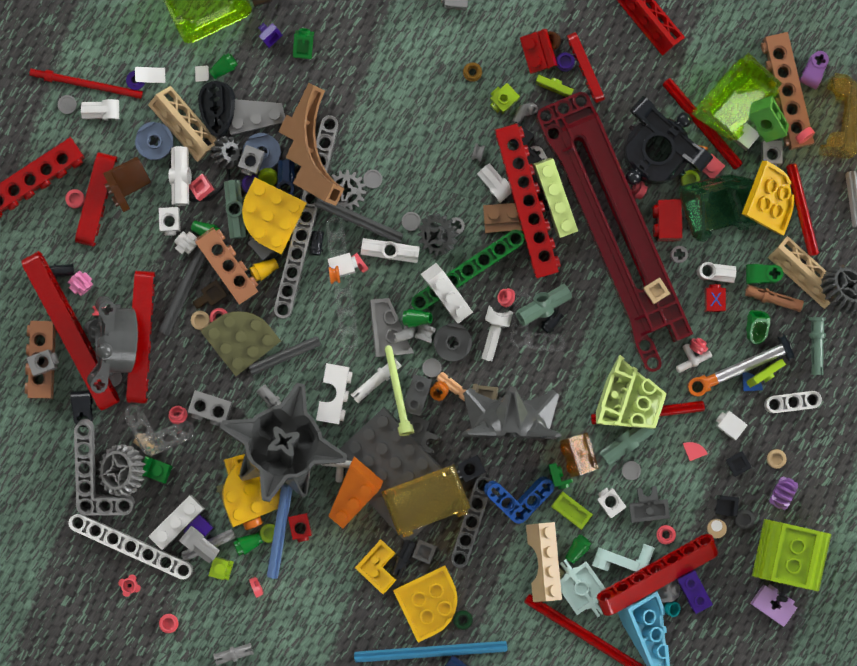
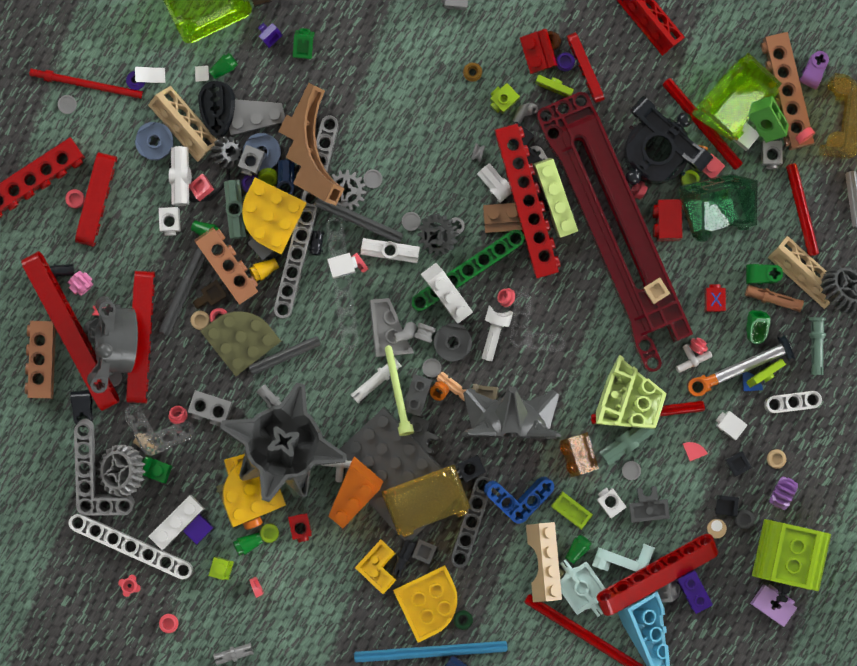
(34, 360): light grey brick -> none
(100, 110): white piece -> none
(125, 180): reddish brown bracket -> none
(185, 242): white gear -> none
(196, 542): light grey piece -> none
(216, 541): light grey axle -> none
(279, 531): medium blue axle -> none
(334, 274): orange bush -> none
(338, 377): white arch -> none
(416, 318): green cone -> none
(543, 304): sand green piece -> none
(551, 322): black pin -> none
(556, 473): green bracket -> none
(670, 539): coral plate -> none
(672, 608): teal hinge -> none
(683, 250): light grey bush -> none
(718, 272): white piece -> none
(770, 199): yellow plate -> none

